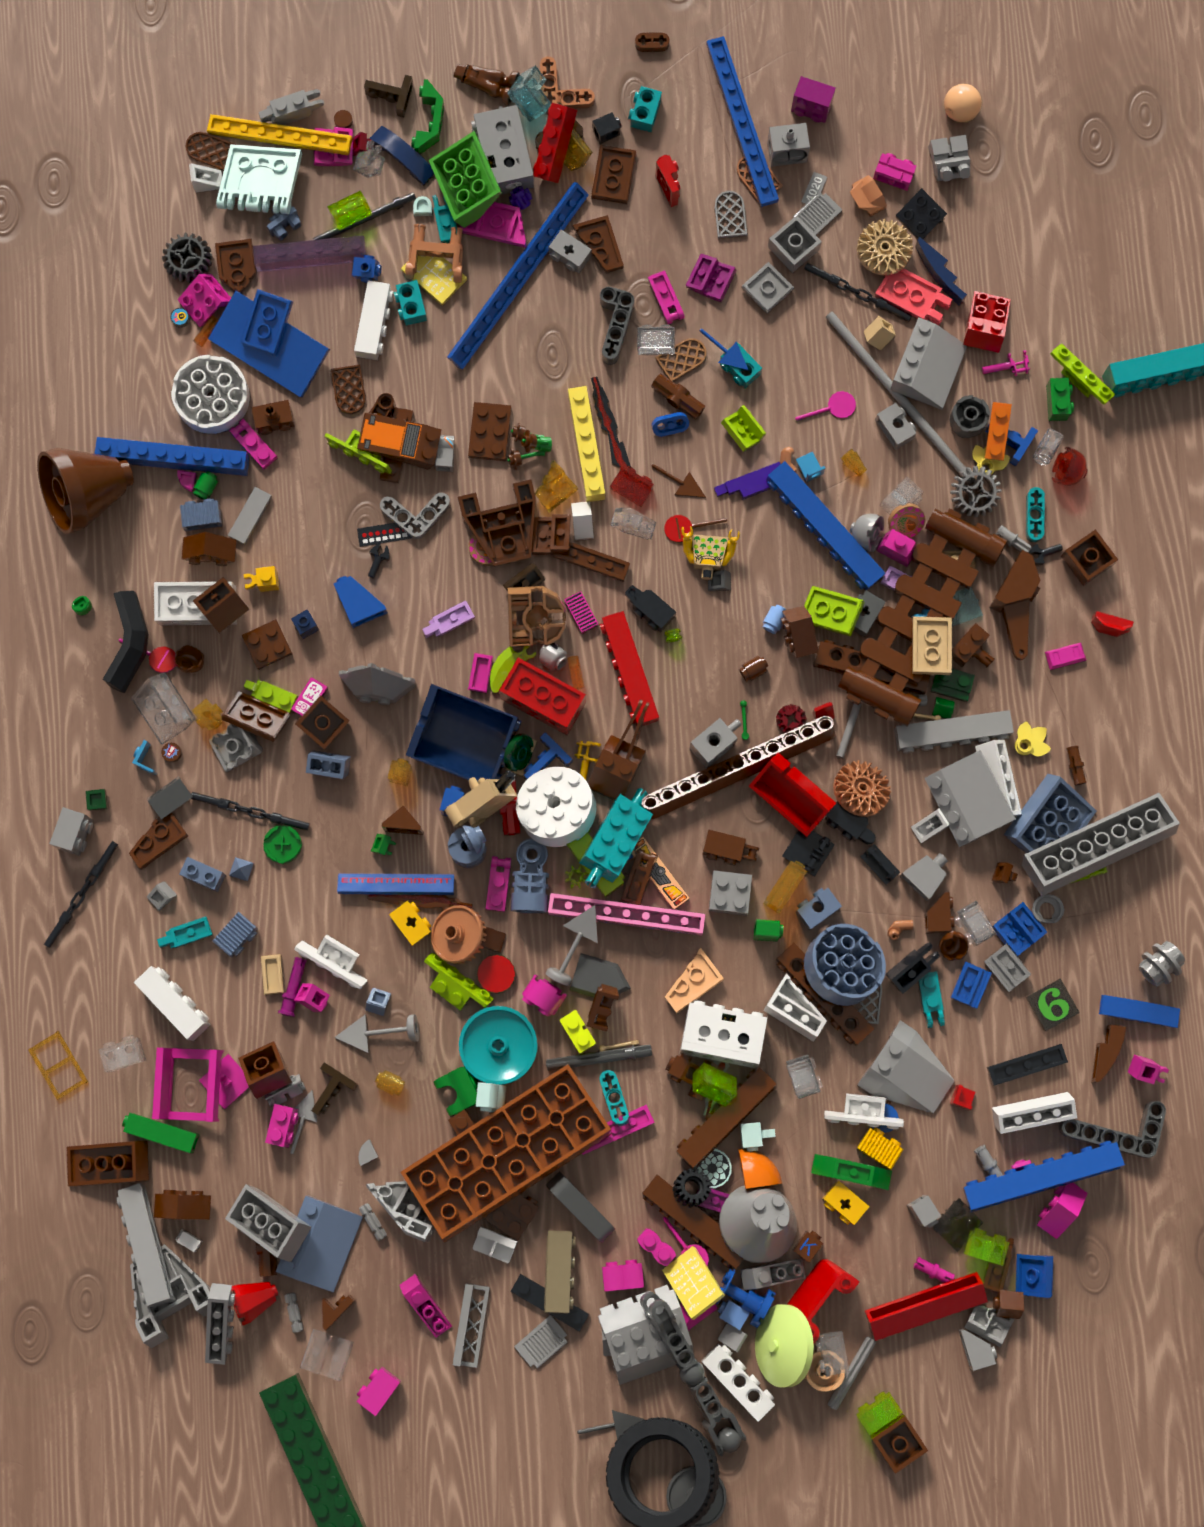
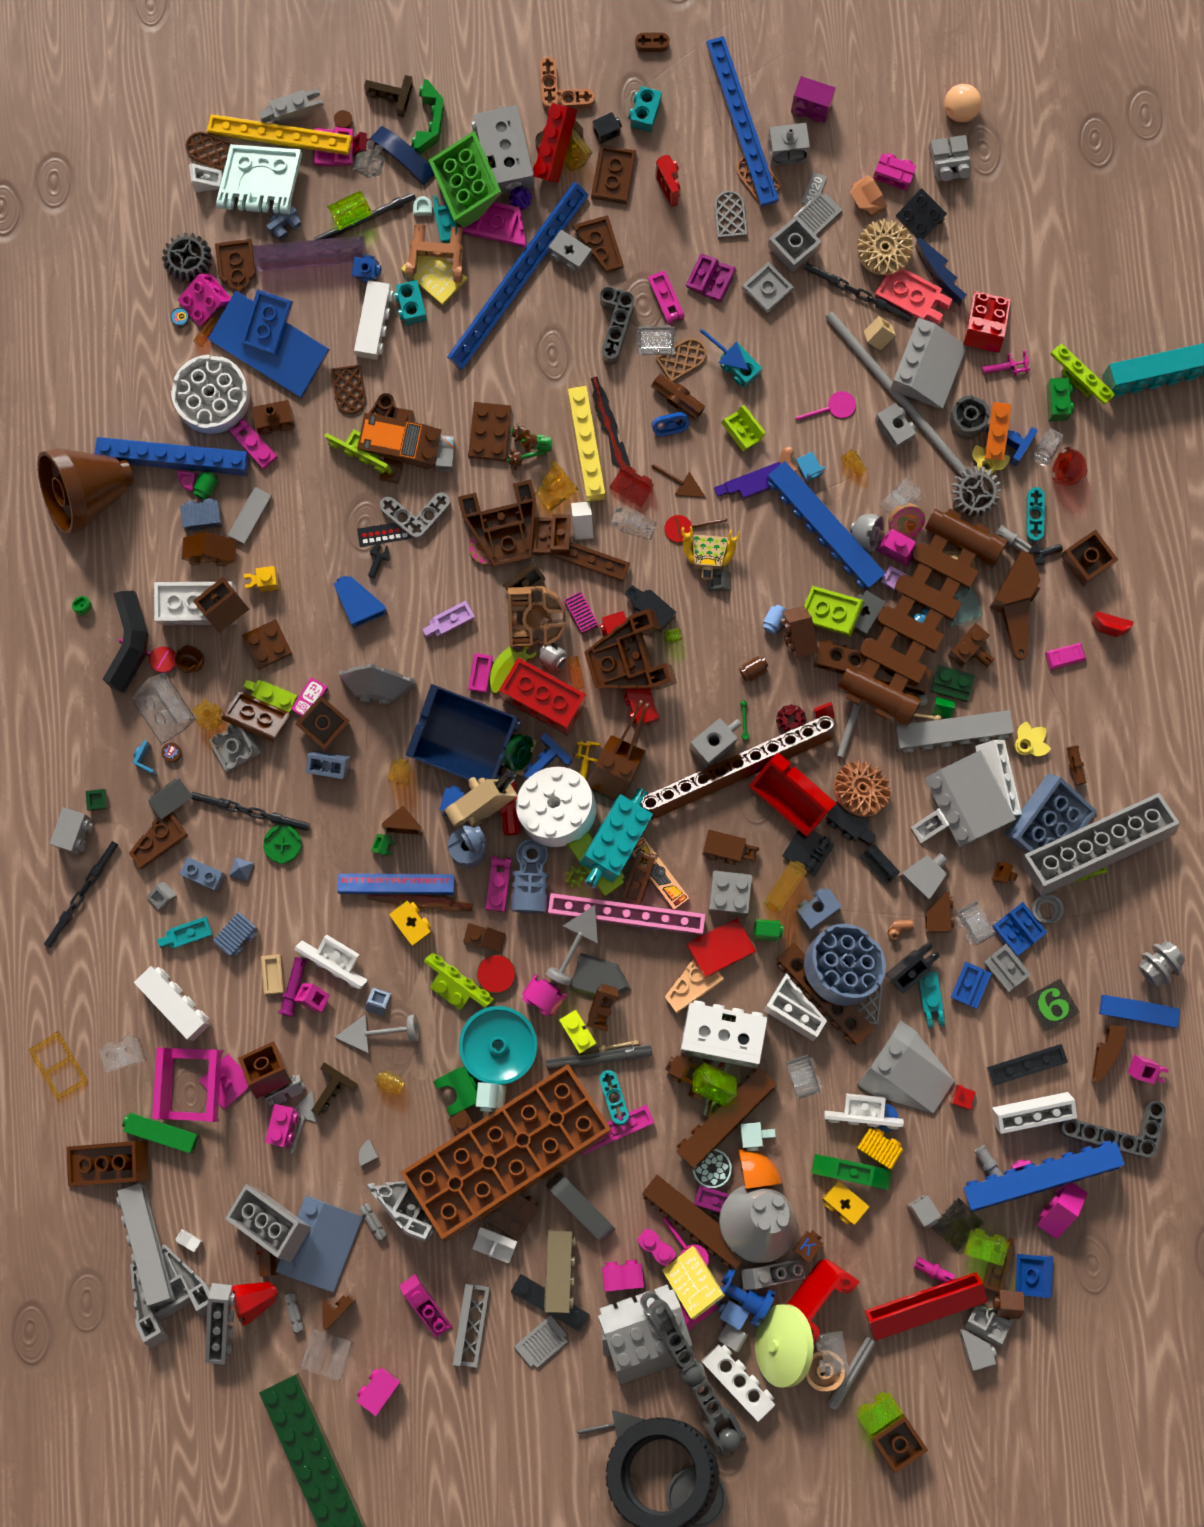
(179, 1205): reddish brown brick -> none
(305, 624): dark blue brick -> none
(457, 934): nougat wheel -> none
(487, 80): reddish brown piece -> none
(528, 95): clear light blue brick -> none
(623, 657): none -> reddish brown wedge
(683, 1195): black tyre -> none
(721, 948): none -> red tile
(932, 645): tan plate -> none
(953, 946): reddish brown hair -> none

